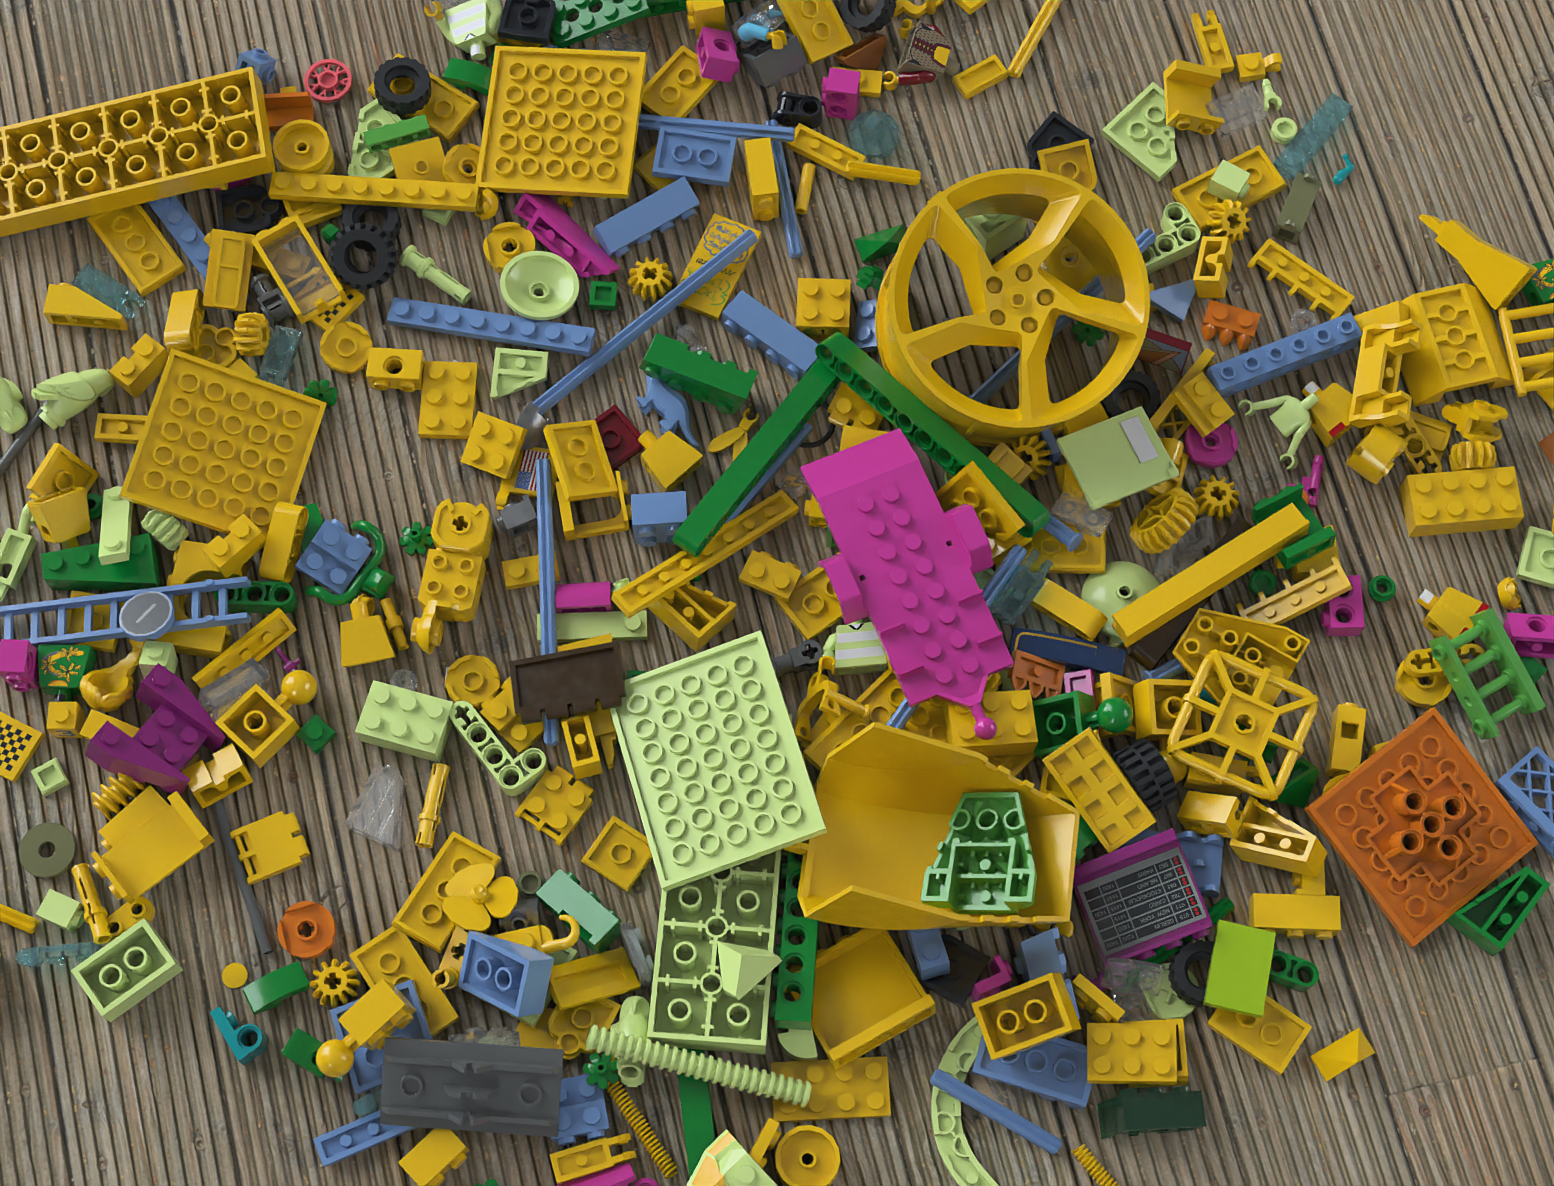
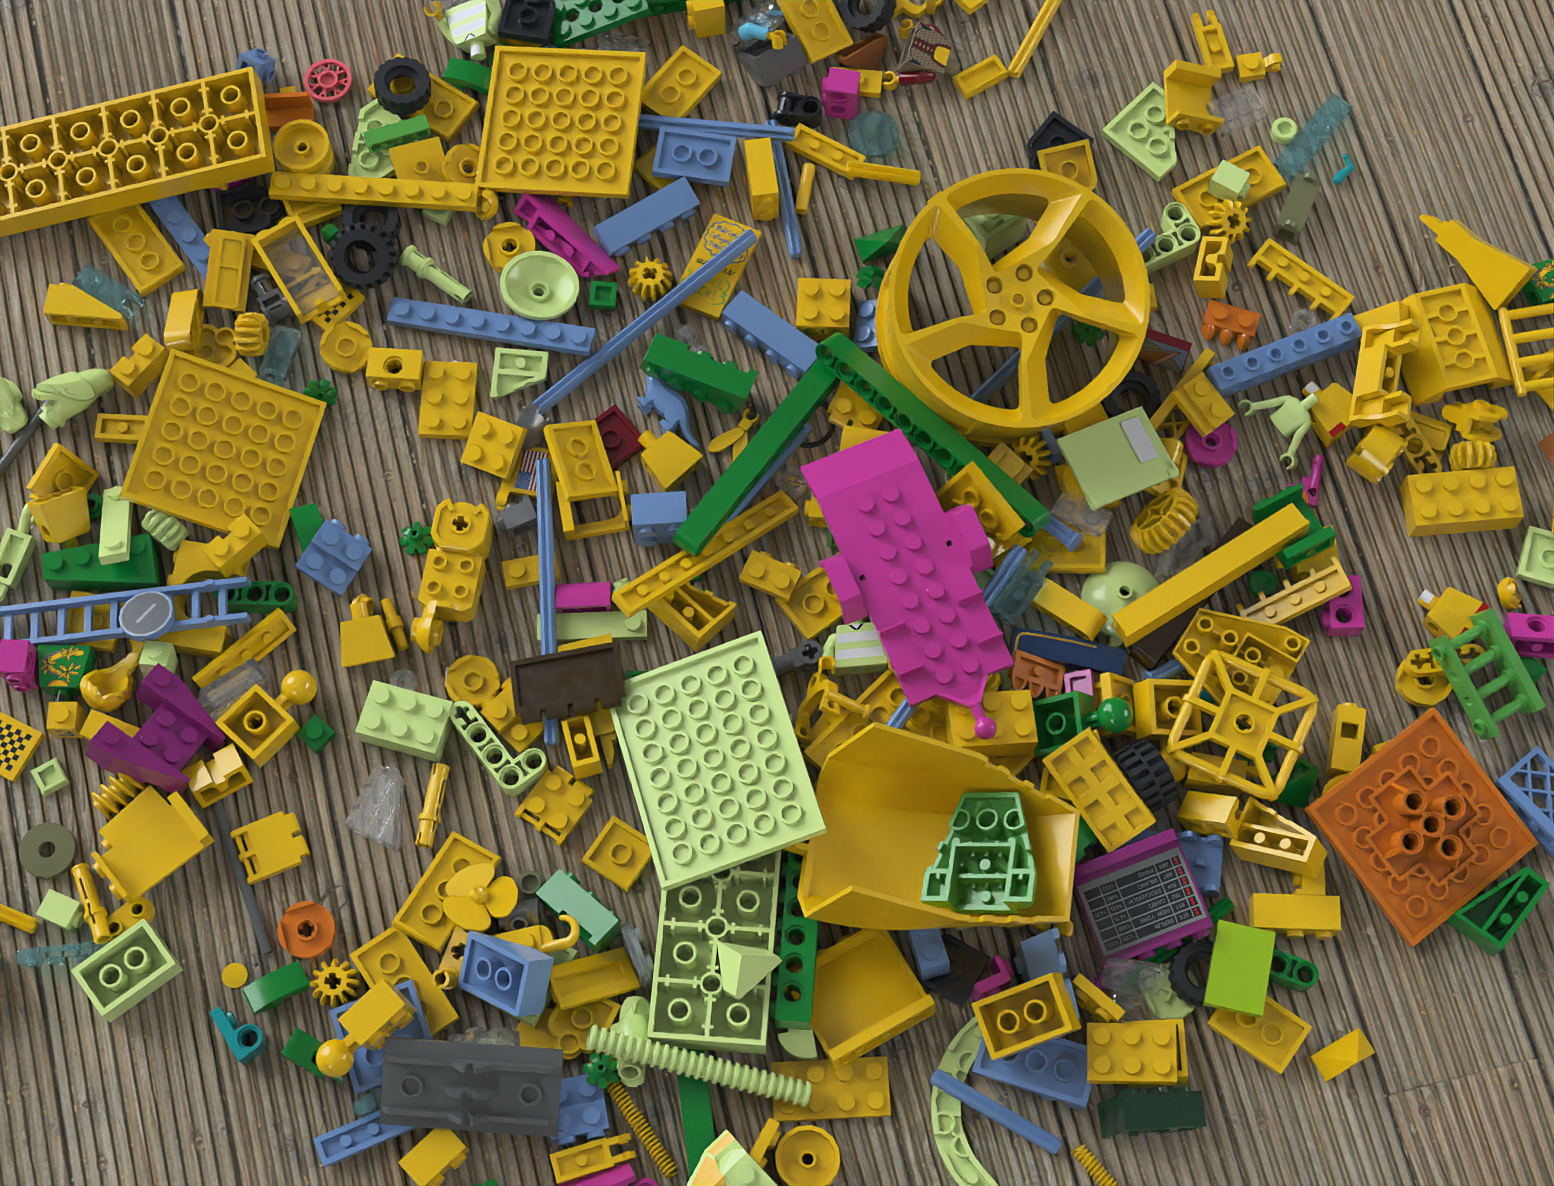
(283, 542): yellow beam -> none
(289, 665): magenta piece -> none
(371, 578): green piece -> none
(717, 54): dark pink brick -> none
(1173, 299): medium blue tile -> none
(1222, 492): yellow gear -> none
(1270, 96): yellowish green piece -> none
(1385, 582): green plate -> none

